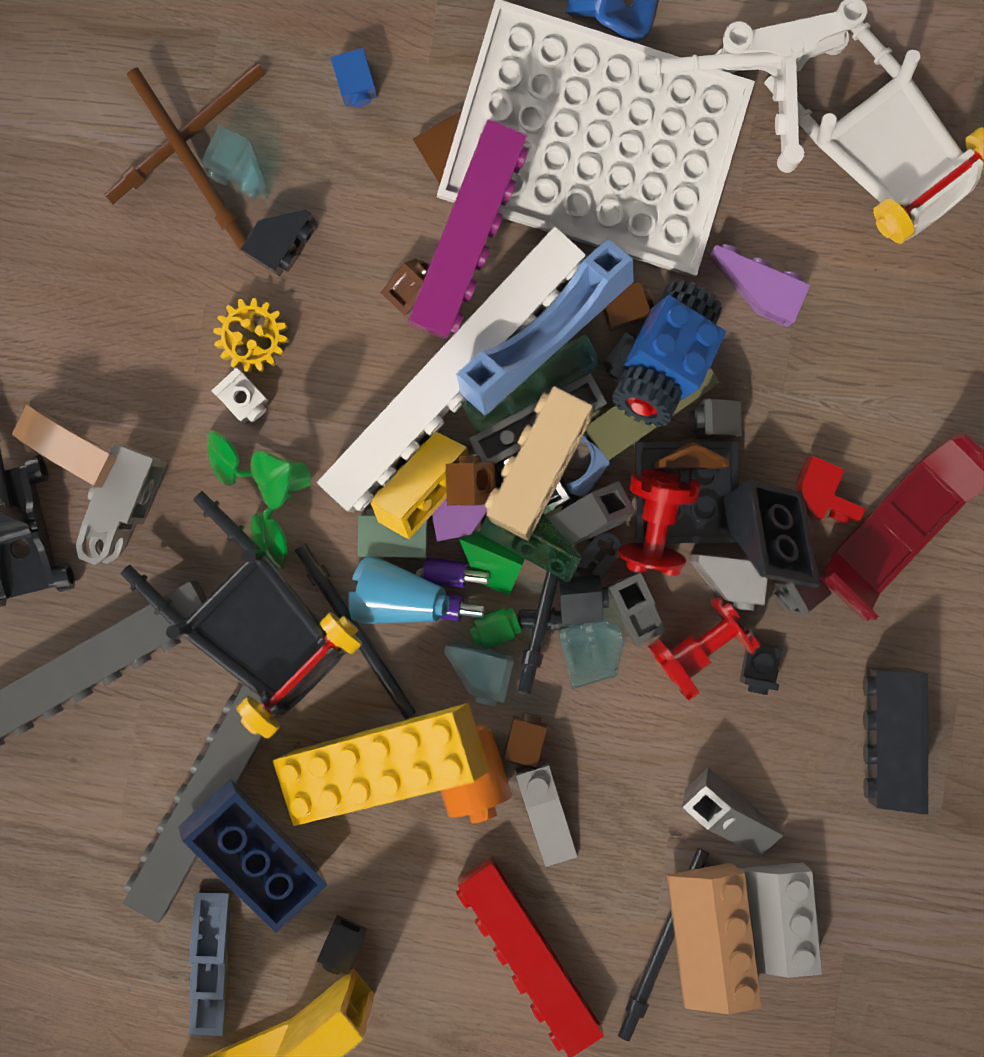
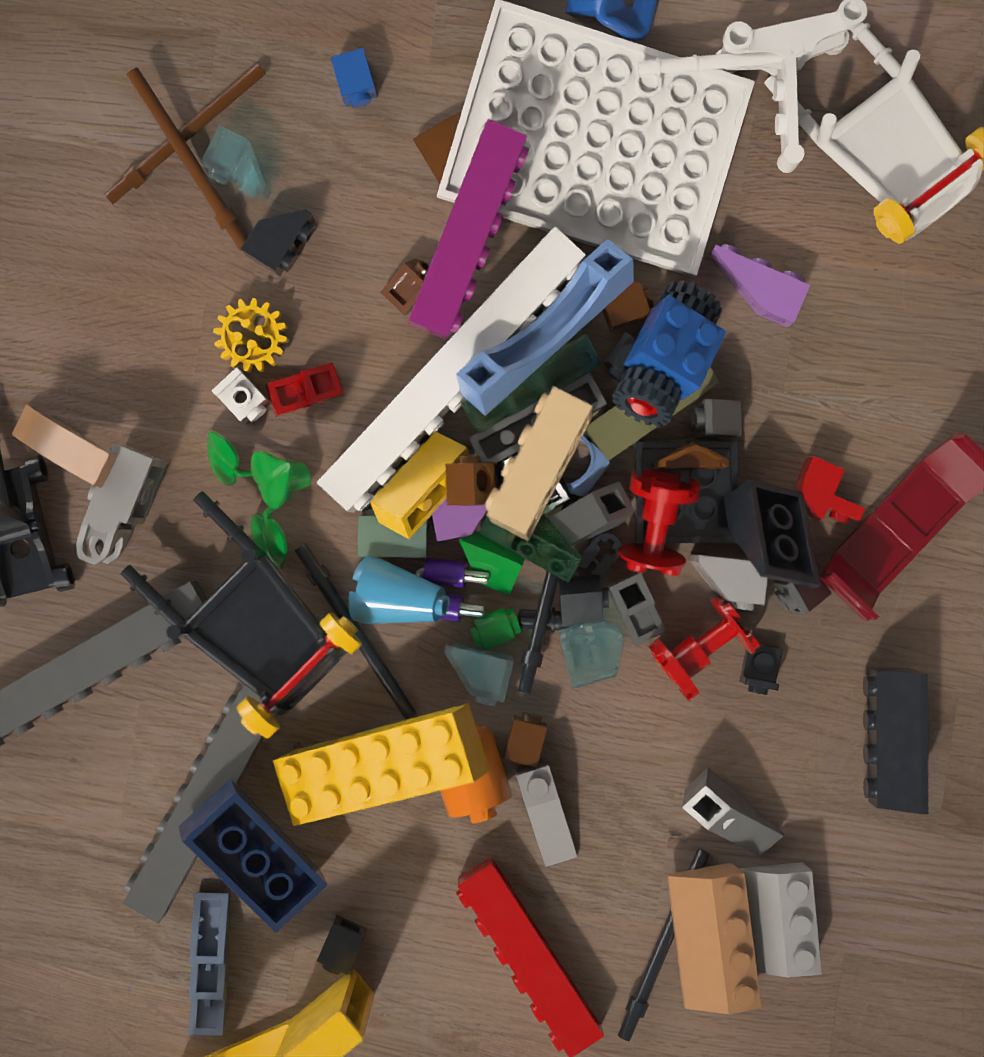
(304, 389): none -> red slope

